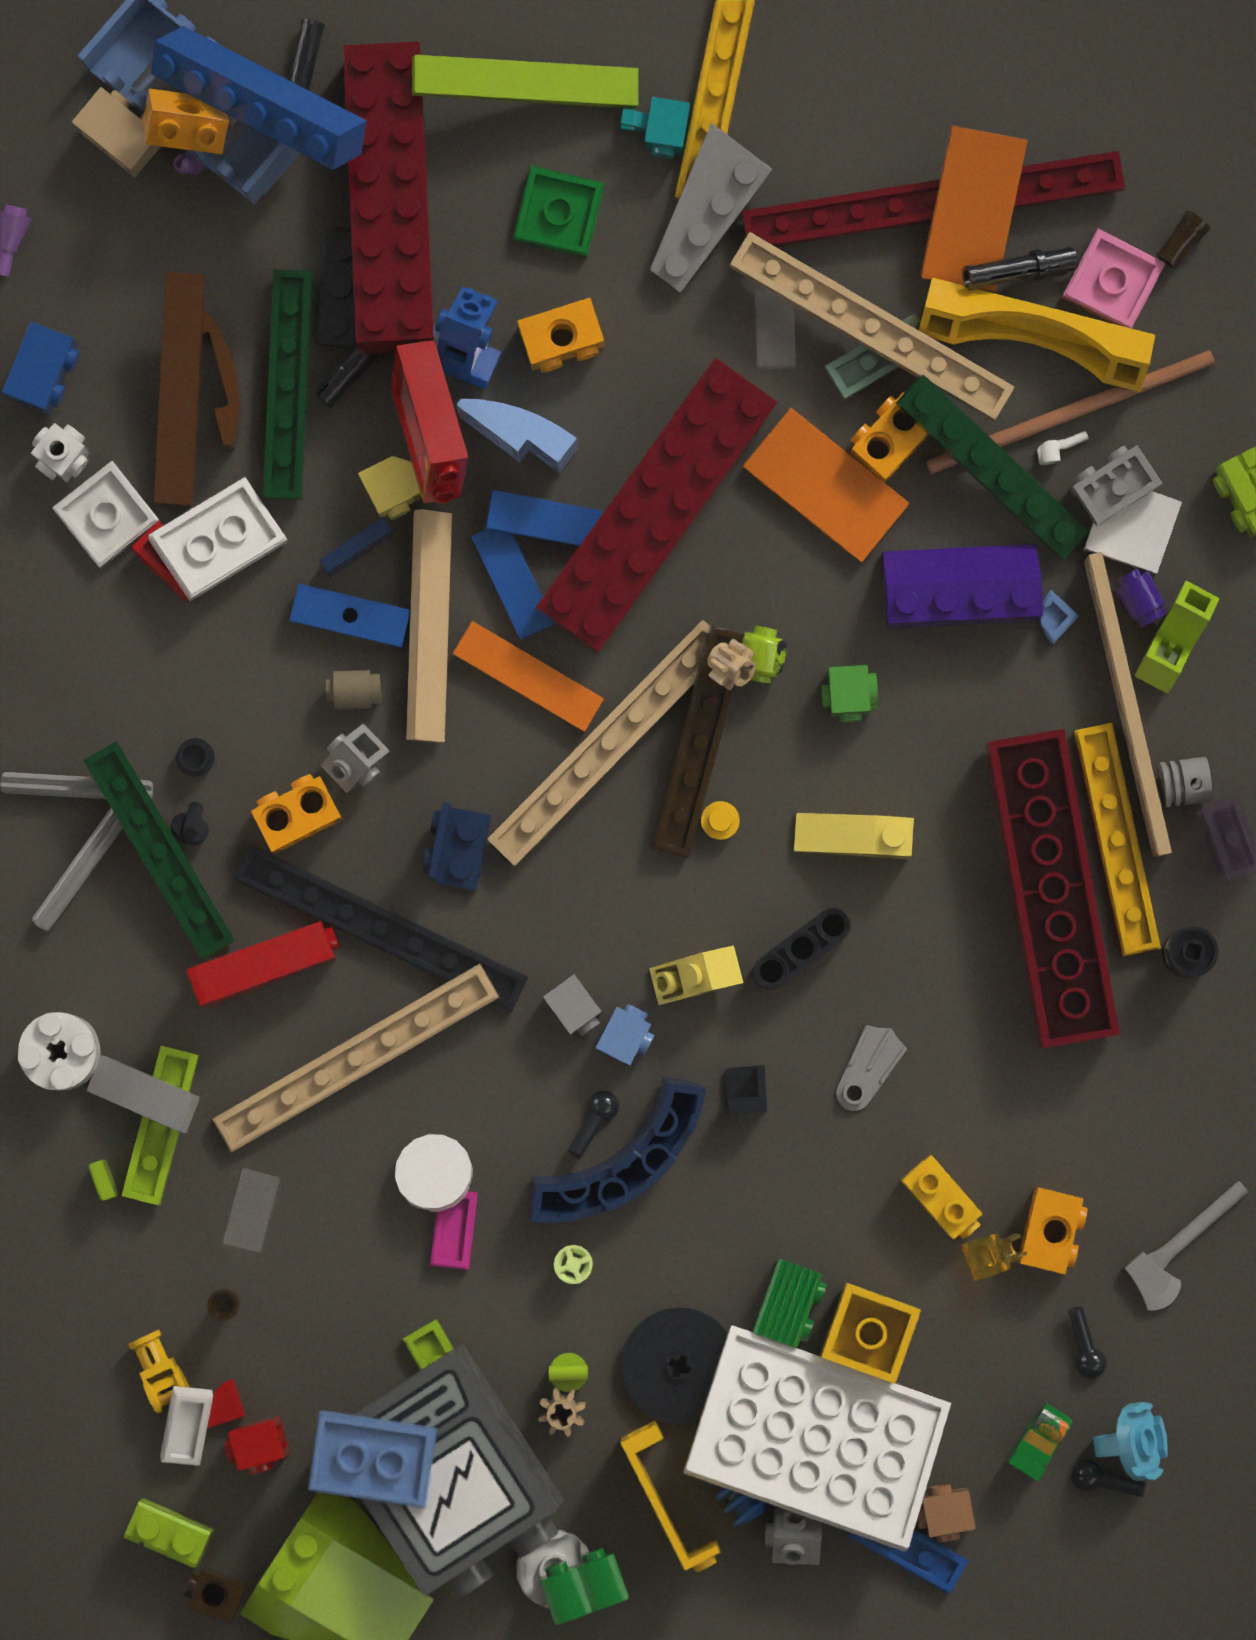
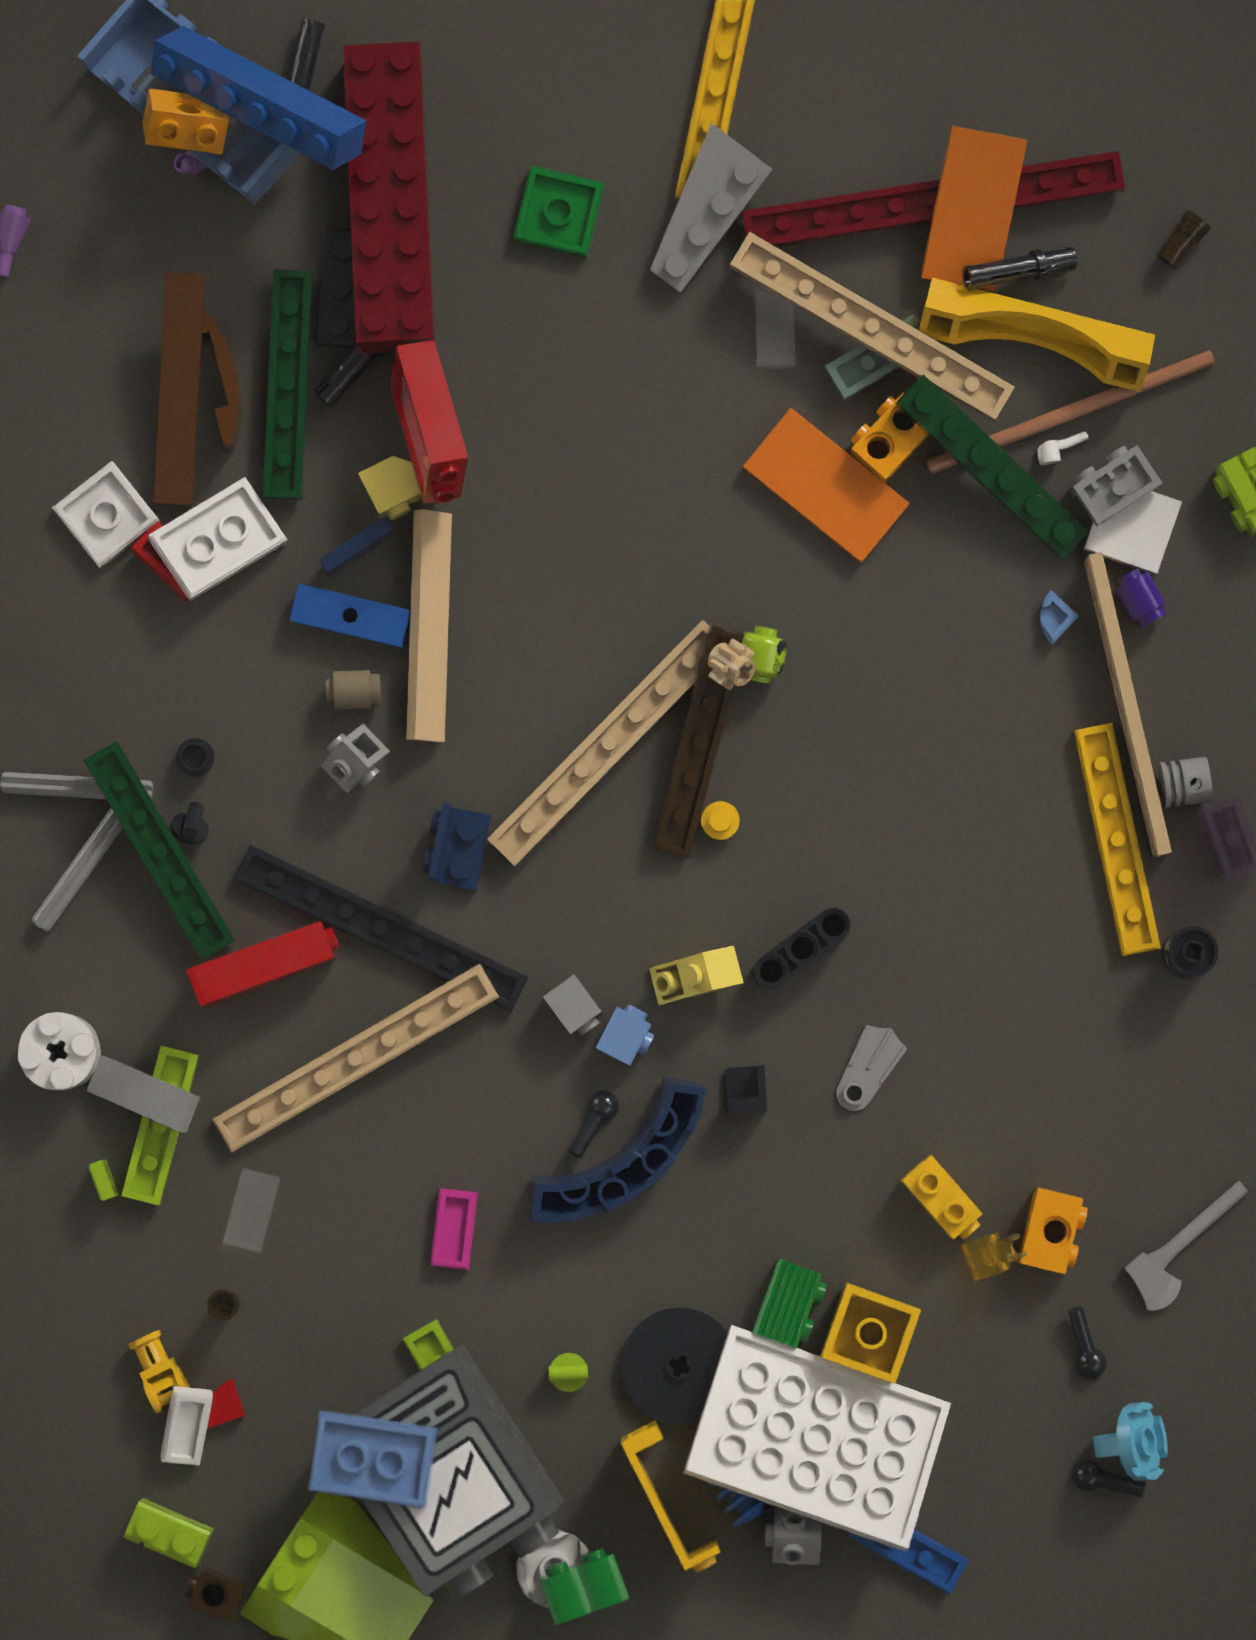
(41, 368): blue brick -> none
(67, 464): white brick -> none
(115, 130): tan brick -> none
(257, 1445): red brick -> none
(300, 823): light orange brick -> none
(433, 1172): white tile -> none
(467, 330): blue tile -> none
(512, 581): blue tile -> none
(519, 431): light blue slope -> none
(524, 81): lime tile -> none
(528, 676): orange tile -> none
(539, 518): blue tile -> none
(556, 1420): tan gear -> none
(573, 1269): yellowish green wheel -> none
(576, 318): light orange brick -> none
(656, 505): dark red brick -> none
(663, 126): teal brick -> none
(850, 693): bright green brick -> none
(854, 835): light yellow slope -> none
(946, 1512): medium nougat brick -> none
(962, 586): dark purple slope -> none
(1039, 1441): green leg -> none
(1052, 888): dark red brick -> none
(1113, 280): bright pink tile -> none
(1176, 637): lime brick -> none

